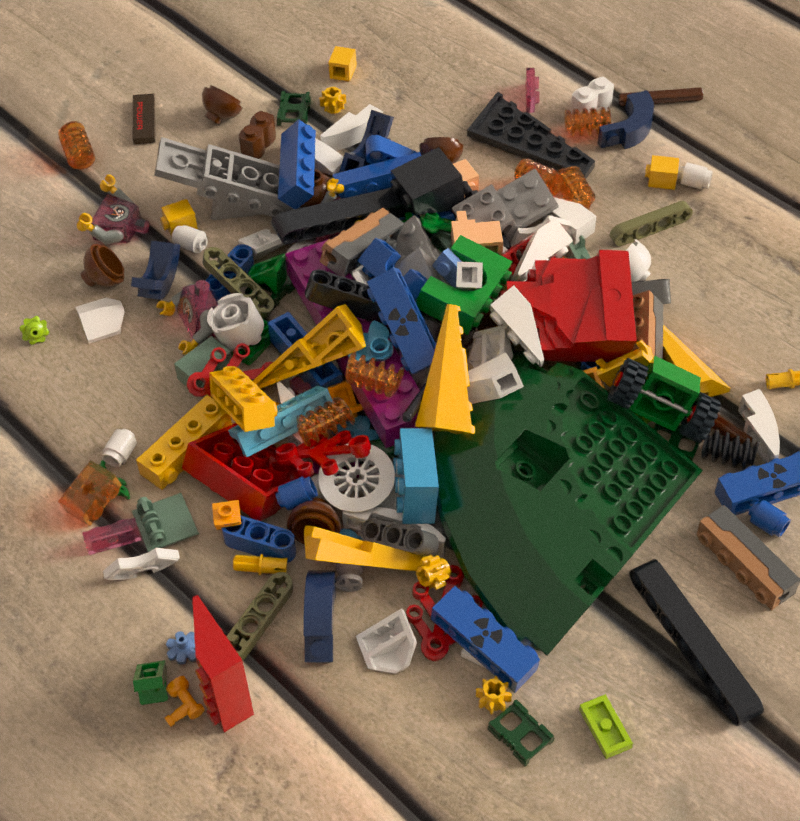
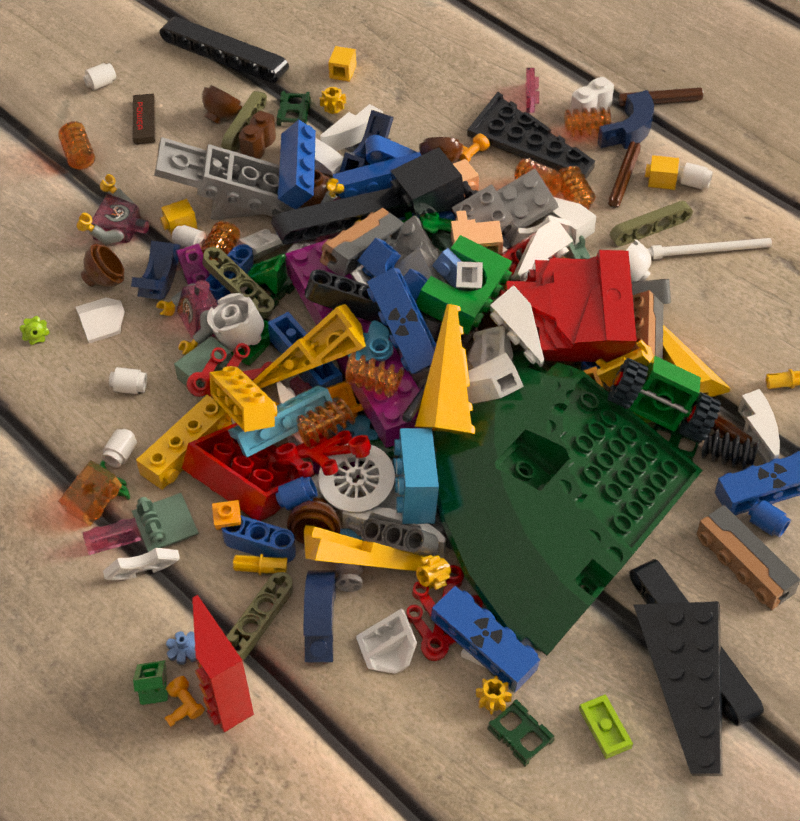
(99, 76): none -> white brick
(128, 380): none -> white brick
(191, 264): none -> magenta hips
(223, 236): none -> clear orange piece
(224, 49): none -> black beam
(254, 104): none -> olive beam
(480, 143): none -> light orange piece
(624, 174): none -> reddish brown axle
(658, 251): none -> white bar
(687, 660): none -> black wing

